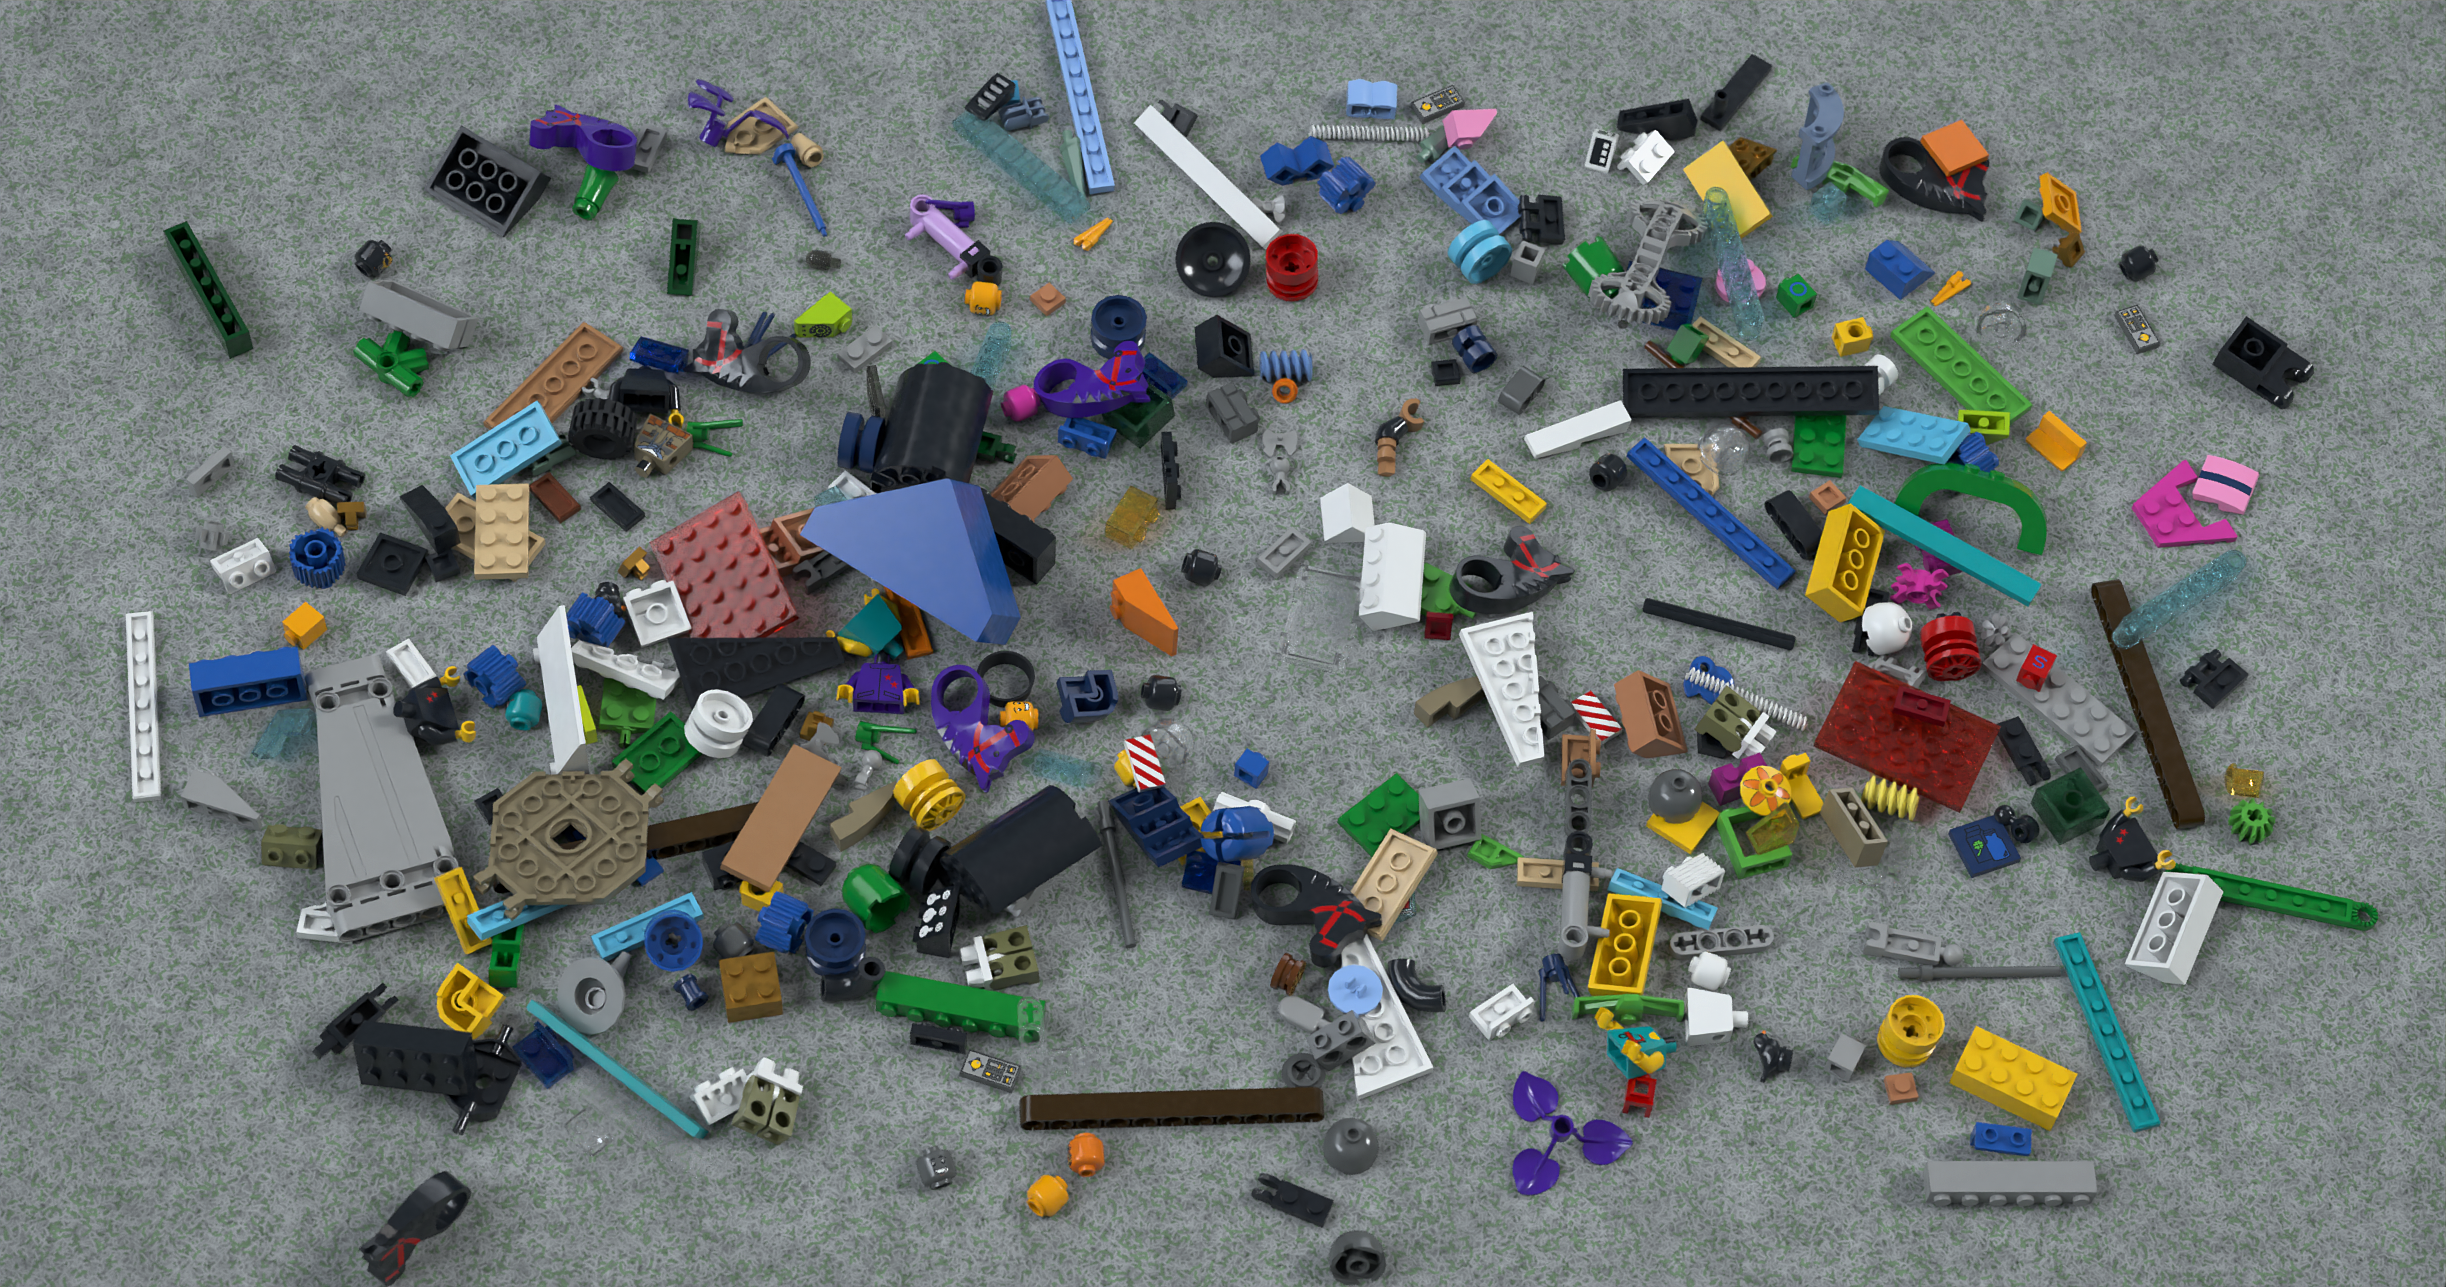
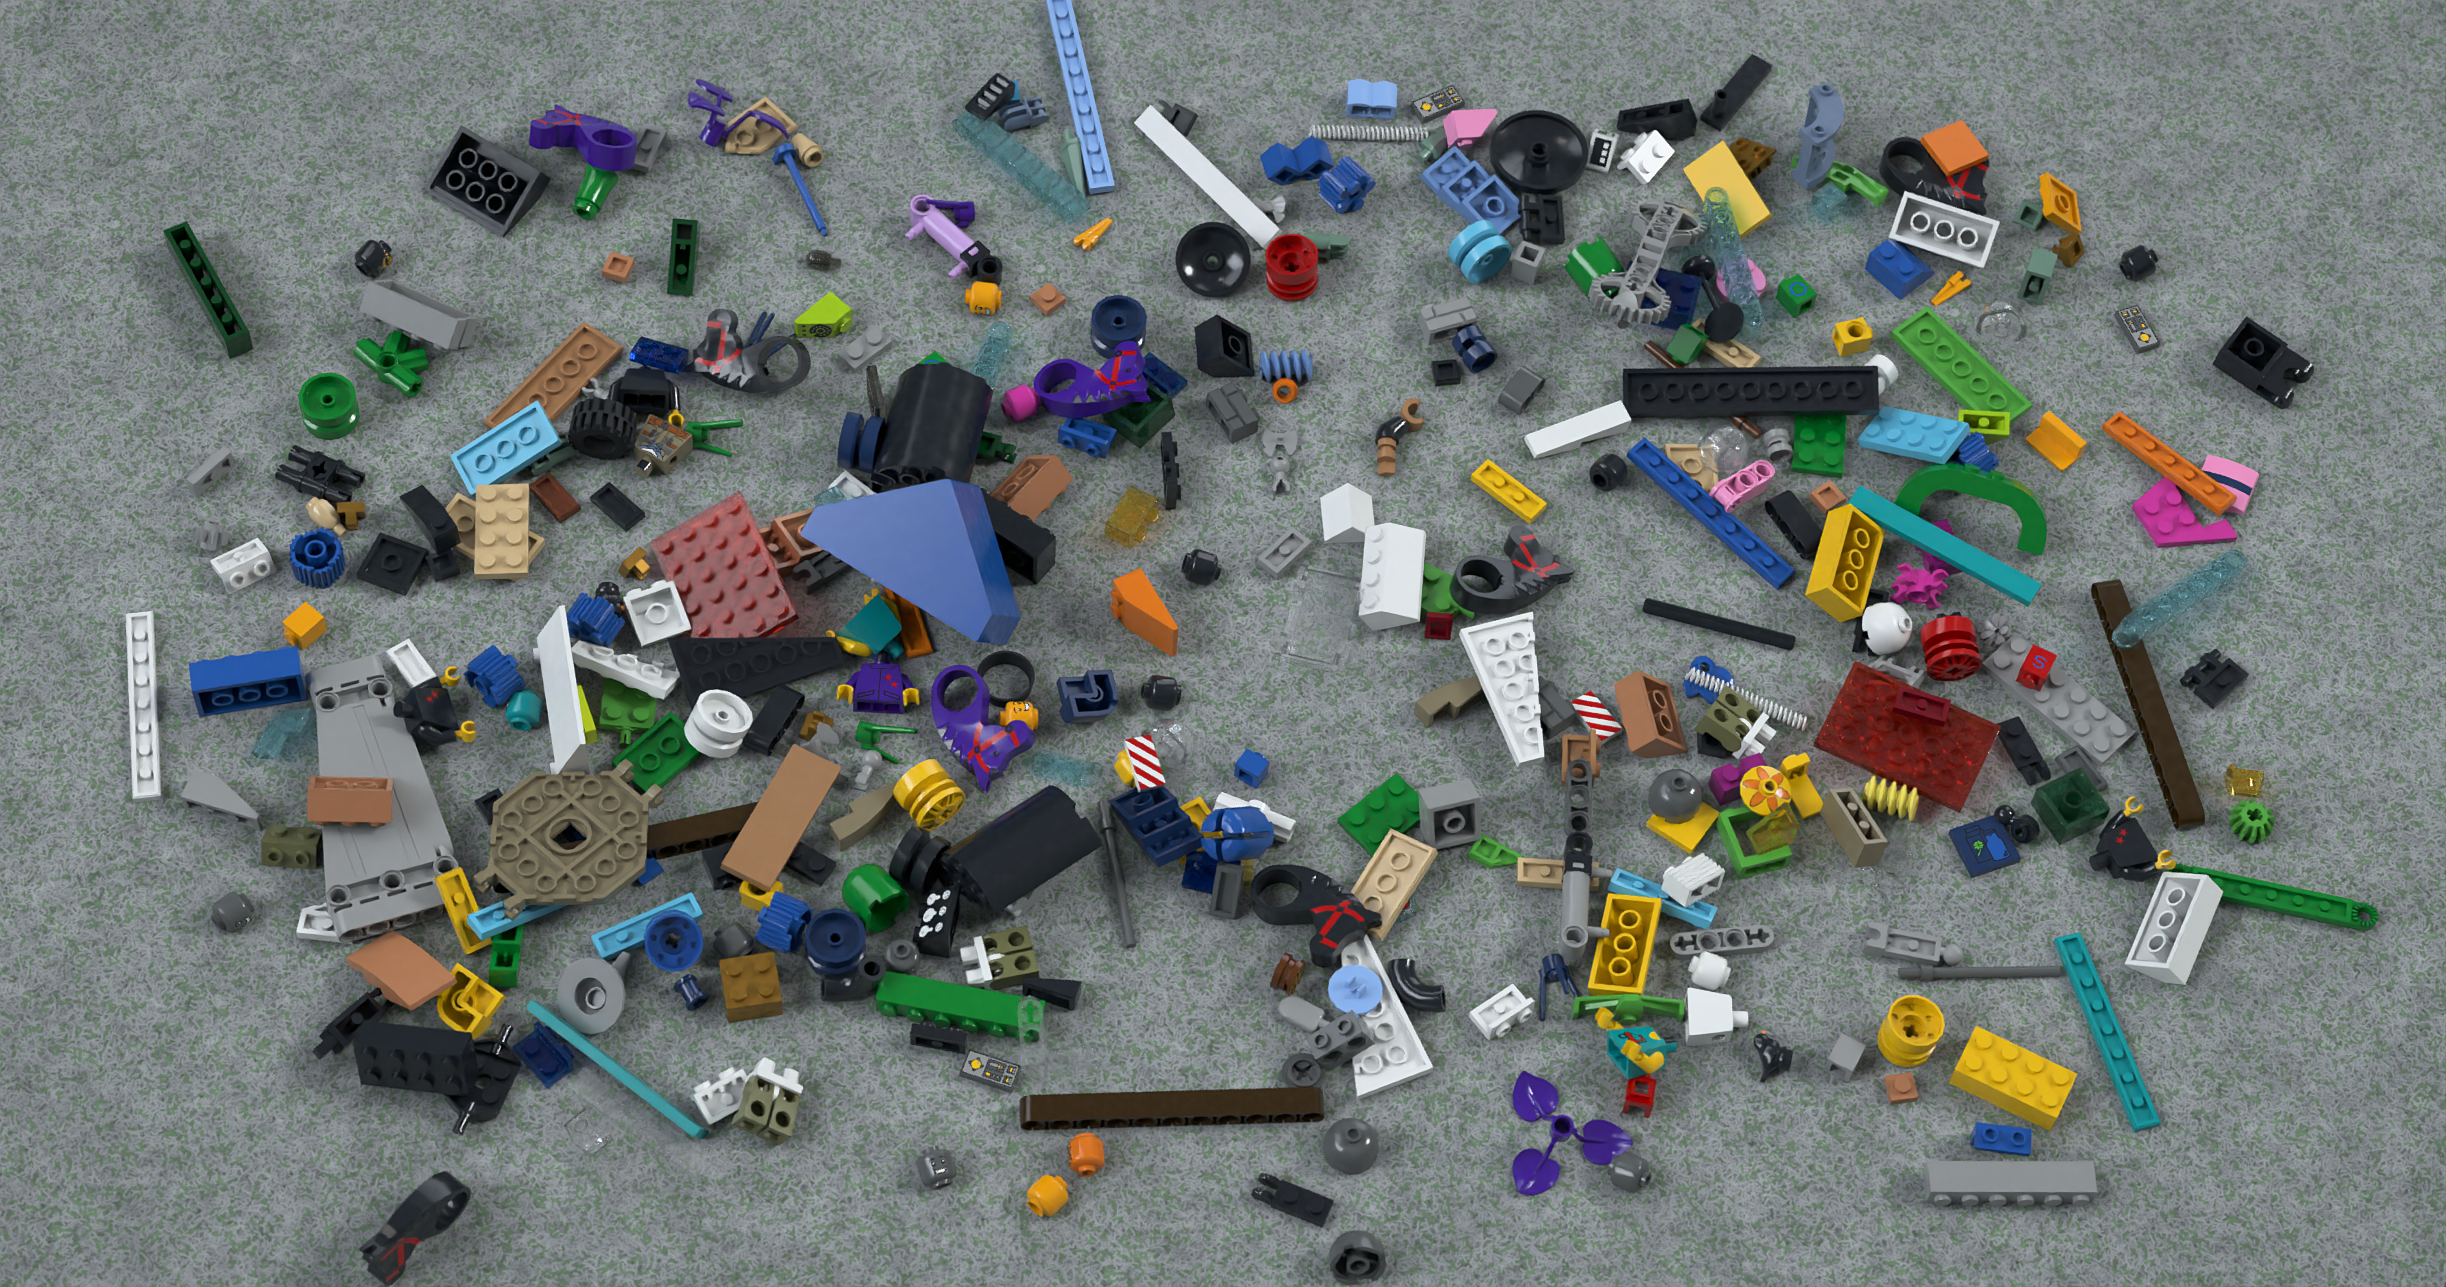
(232, 912): none -> dark grey head
(329, 406): none -> green wheel
(350, 800): none -> nougat slope
(401, 970): none -> nougat slope
(618, 267): none -> nougat plate
(902, 957): none -> dark grey head
(1053, 991): none -> black slope
(1329, 245): none -> sand green arm
(1538, 152): none -> black dish
(1629, 1172): none -> dark grey head
(1725, 319): none -> black piece
(1743, 485): none -> bright pink piece
(1944, 230): none -> white slope
(2169, 463): none -> orange tile

